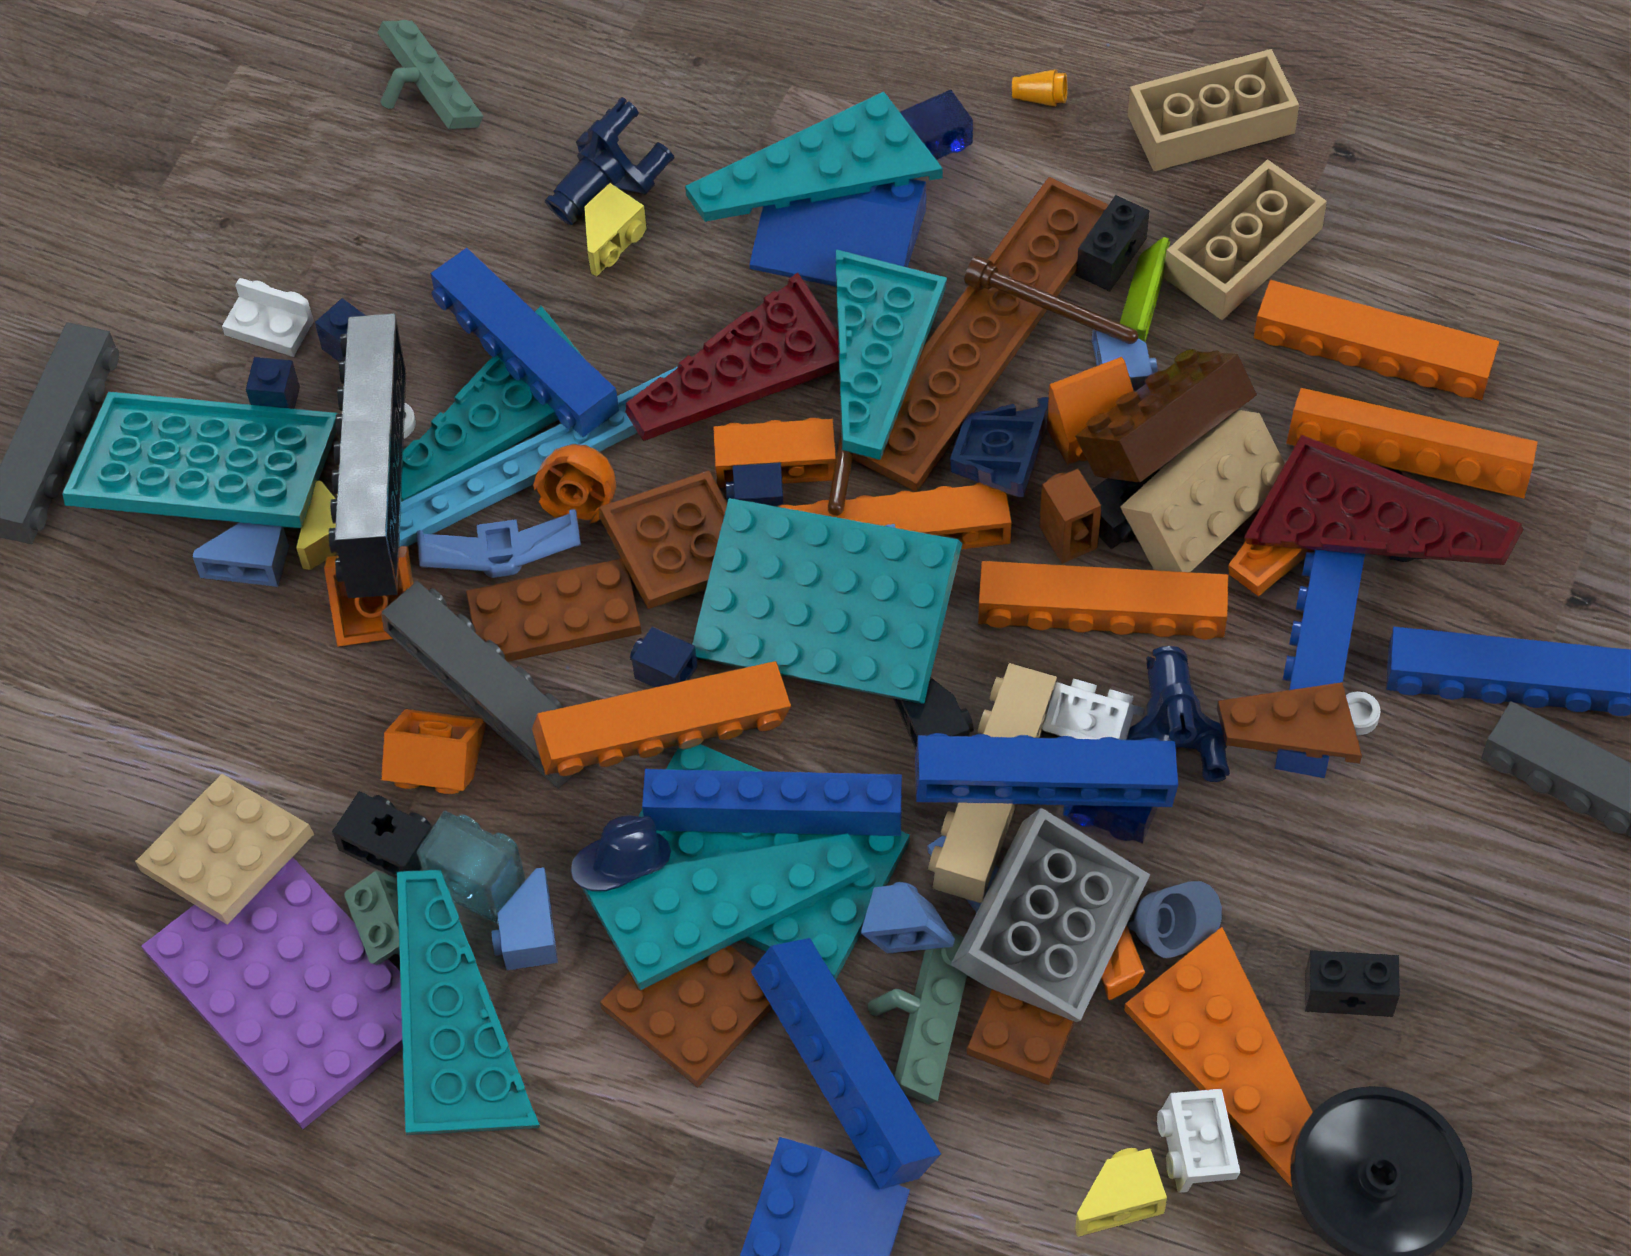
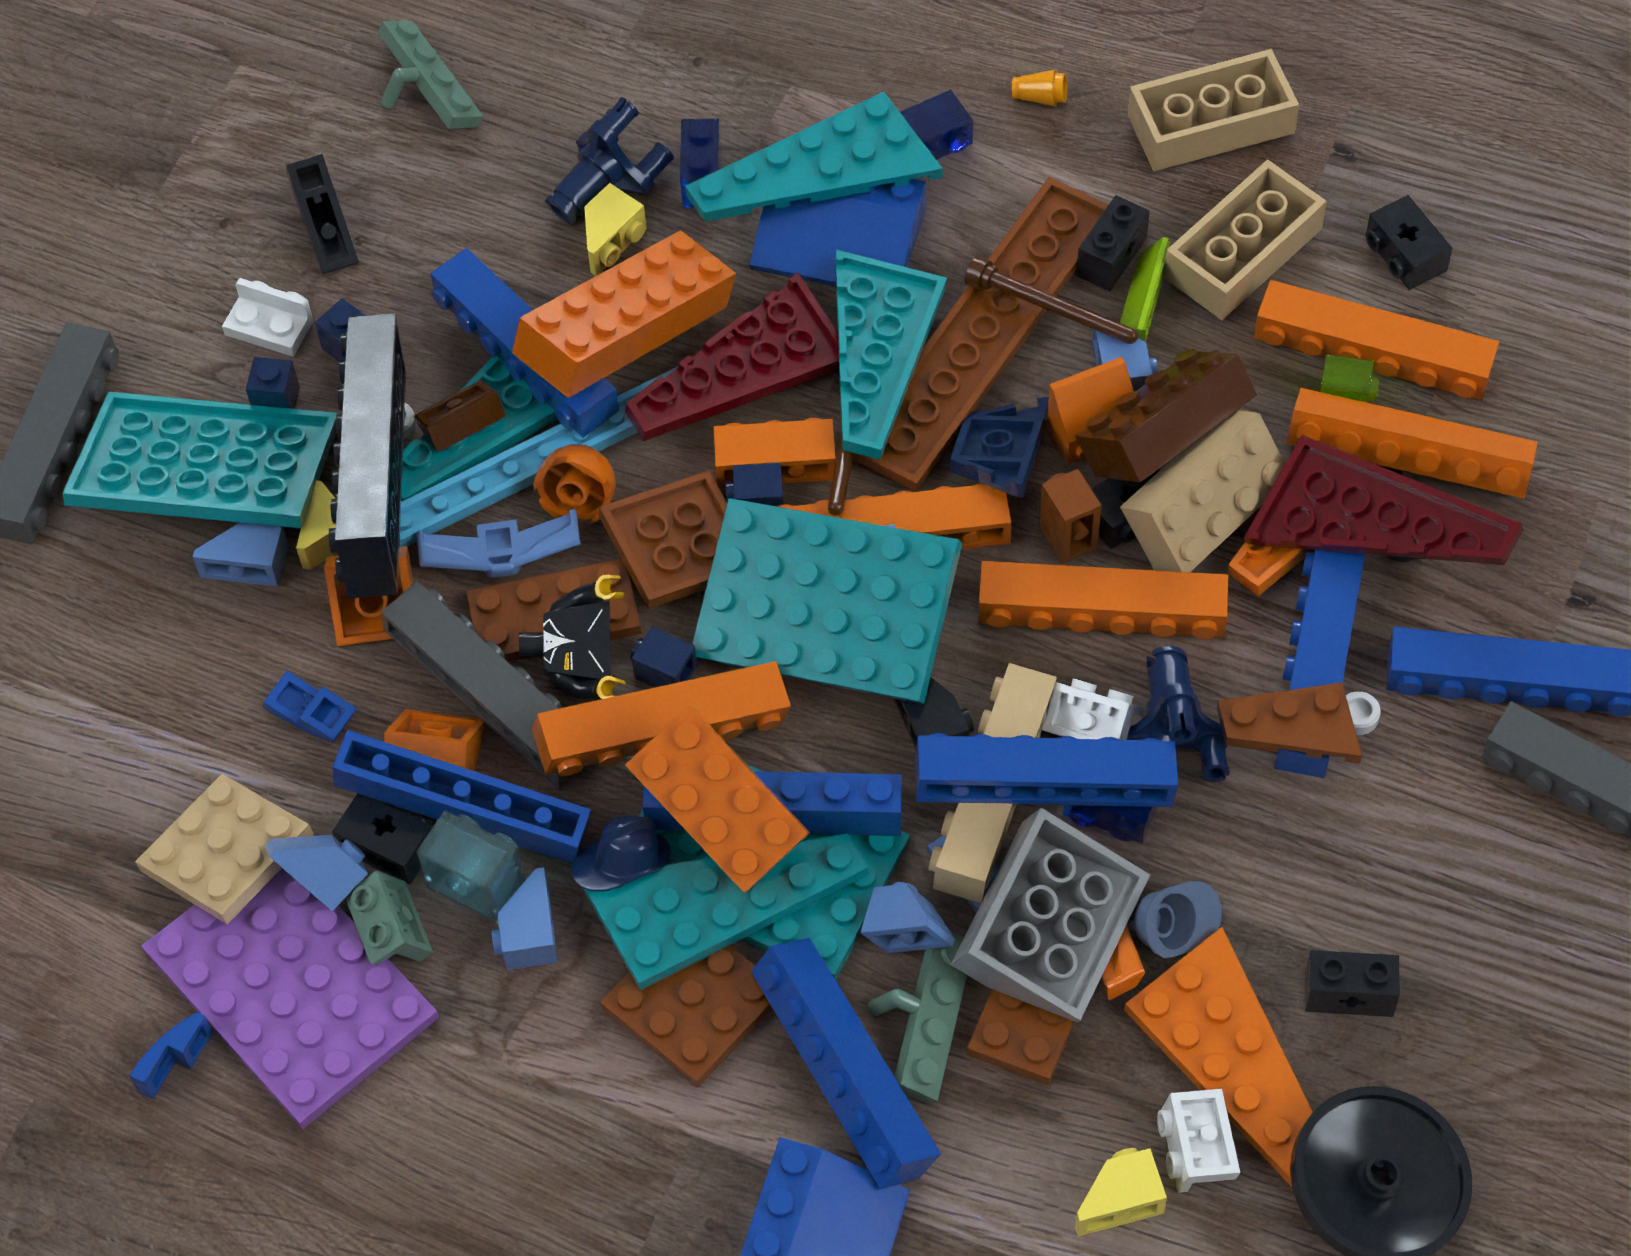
(179, 1045): none -> blue slope
(309, 709): none -> blue slope
(320, 865): none -> medium blue slope
(321, 213): none -> black slope
(435, 786): none -> blue brick
(453, 1043): teal wing -> none
(460, 415): none -> reddish brown slope
(577, 641): none -> black torso
(623, 313): none -> orange brick
(699, 151): none -> clear blue brick
(717, 798): none -> orange brick
(1349, 378): none -> clear neon green brick
(1408, 242): none -> black brick

